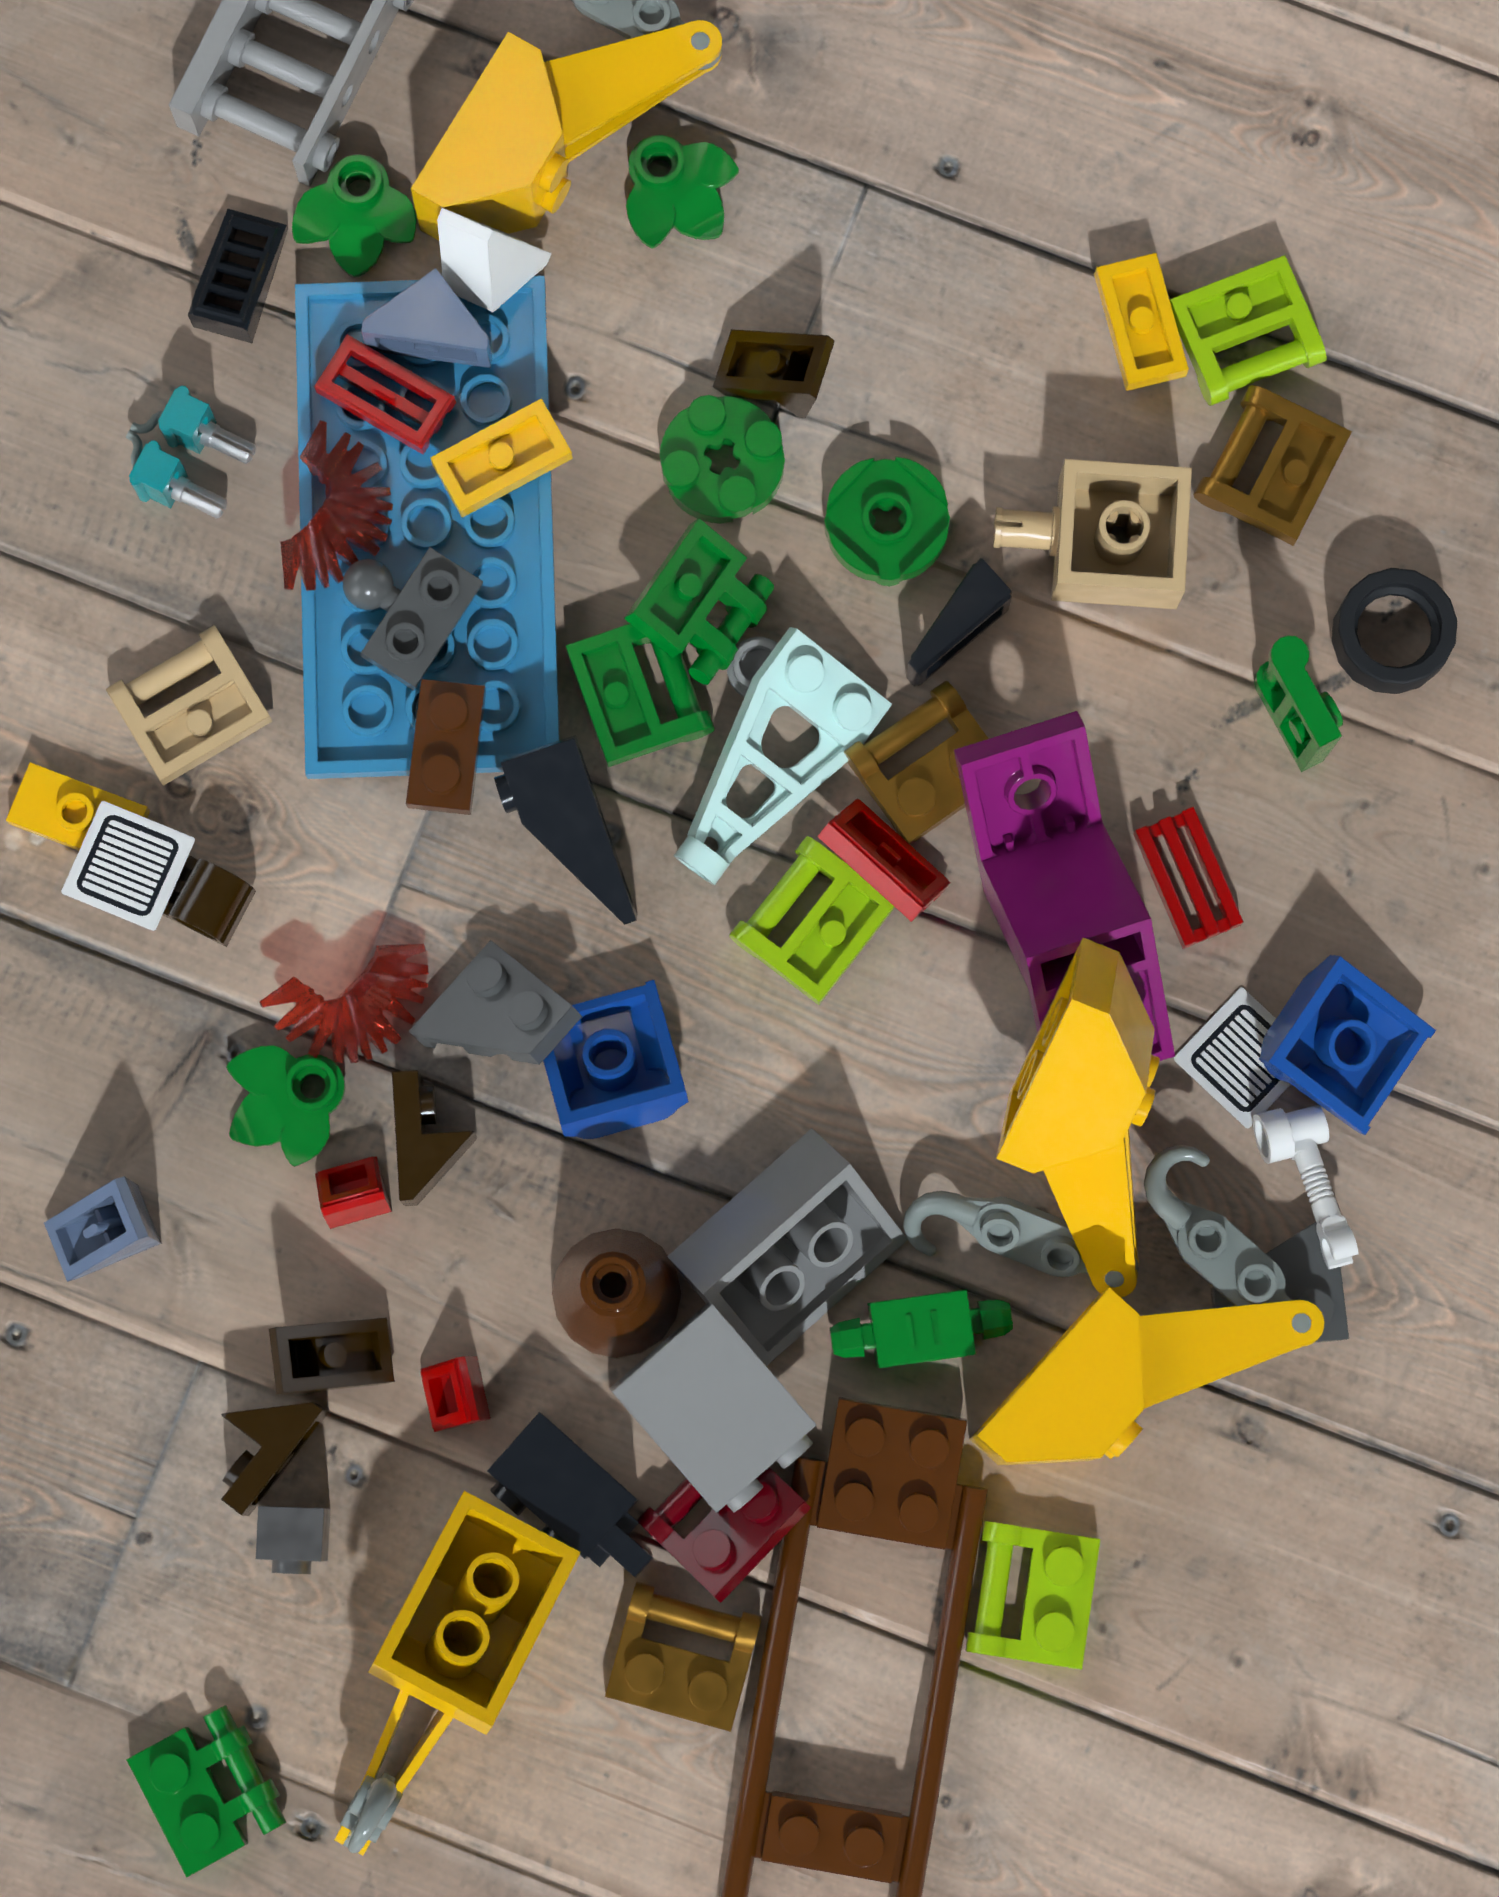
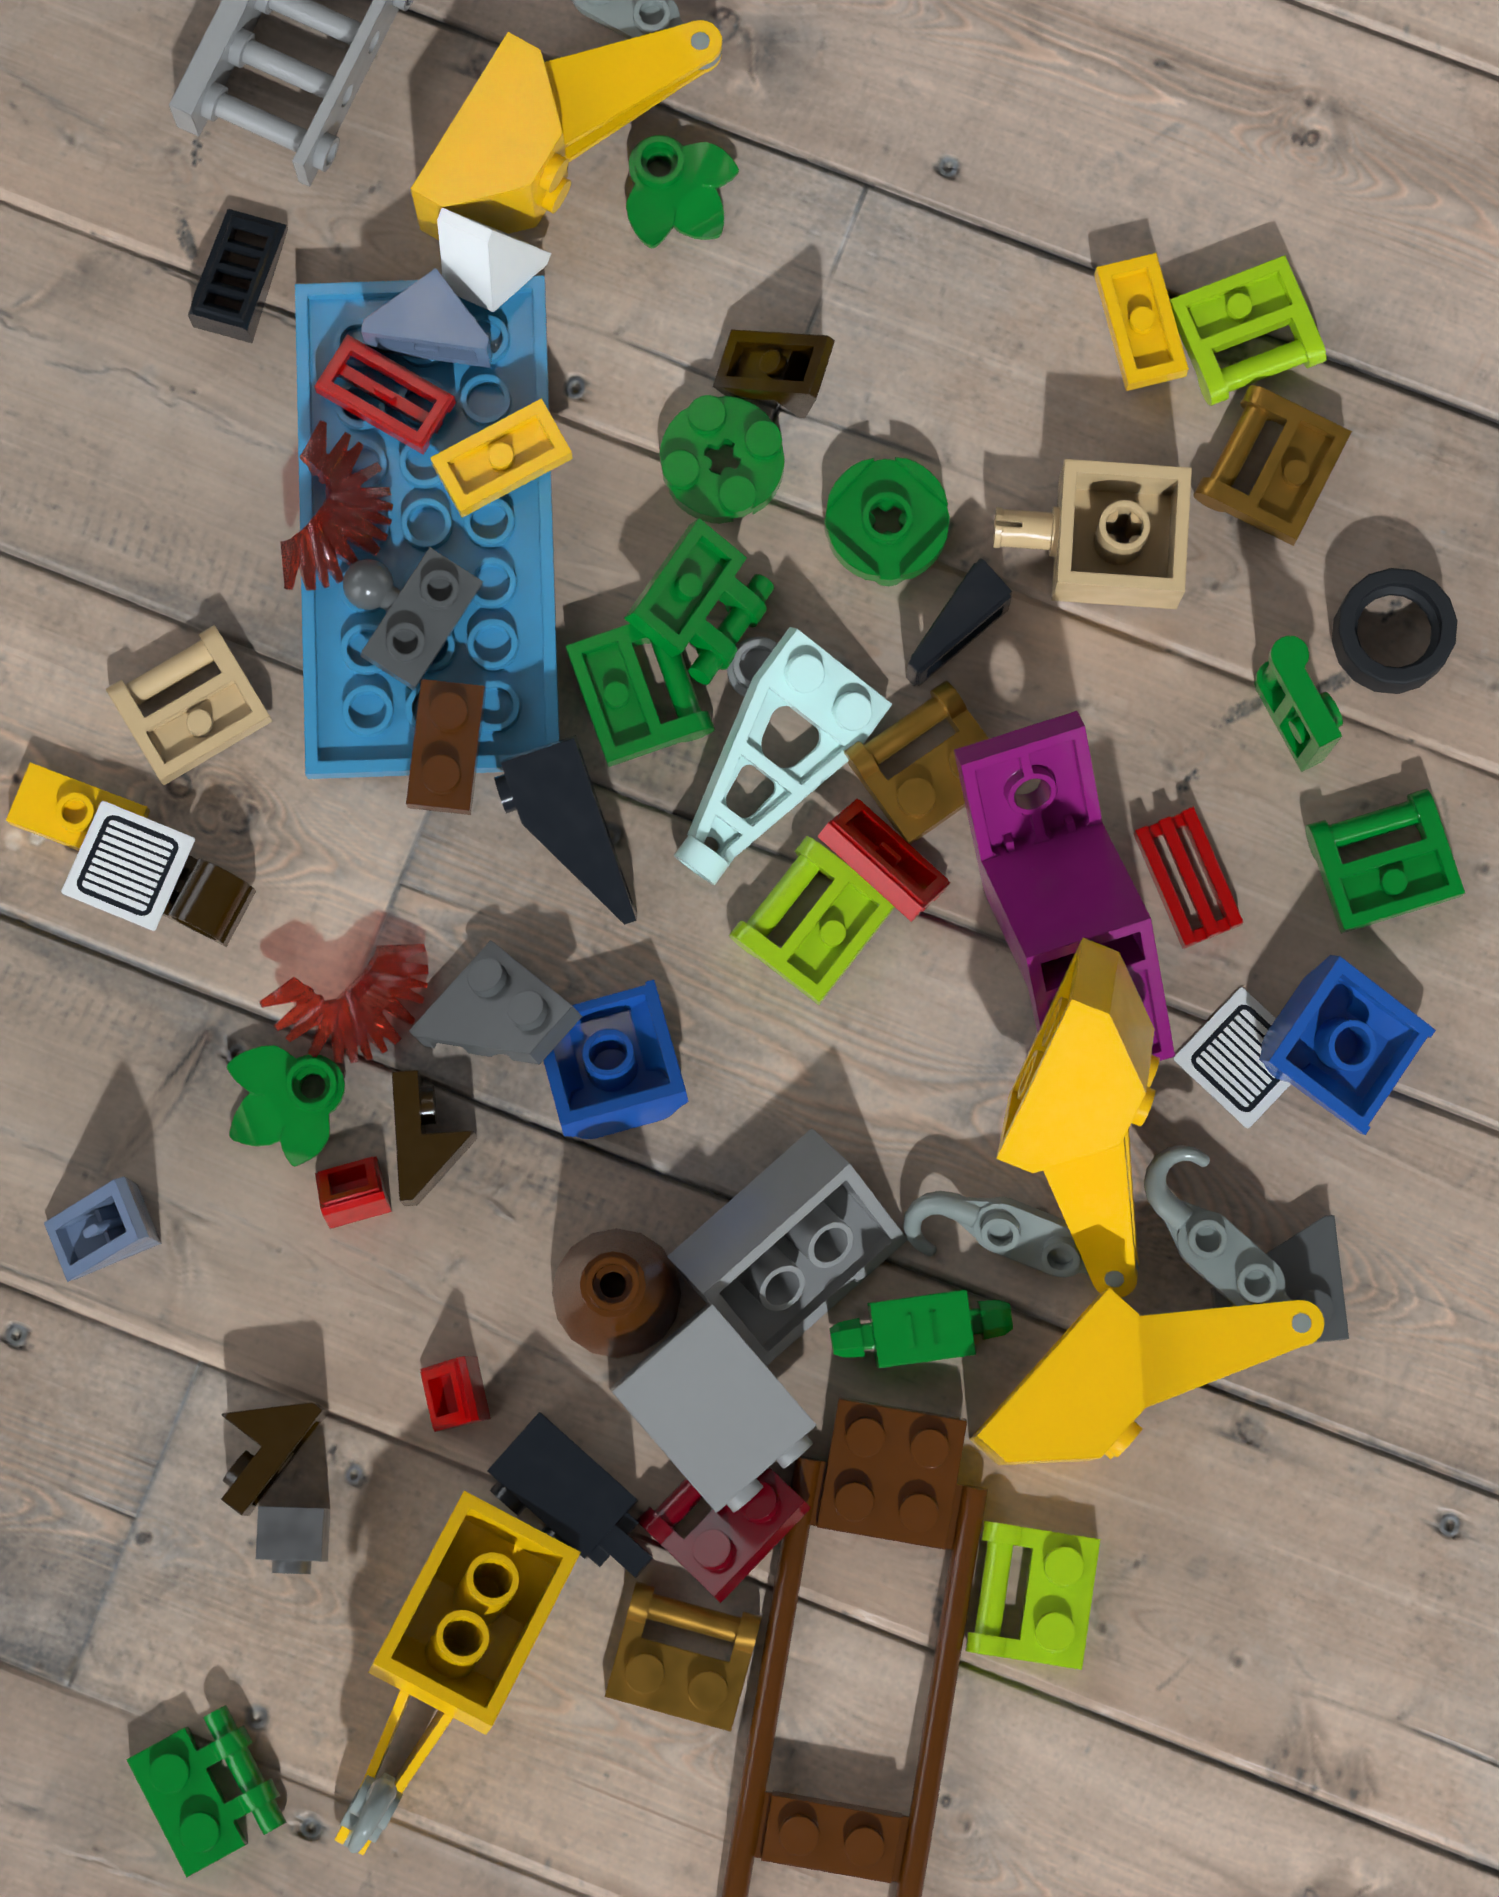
(162, 476): piece -> none
(331, 1356): dark brown slope -> none
(354, 223): green plate -> none
(1296, 1137): white brick -> none
(1391, 880): none -> green plate

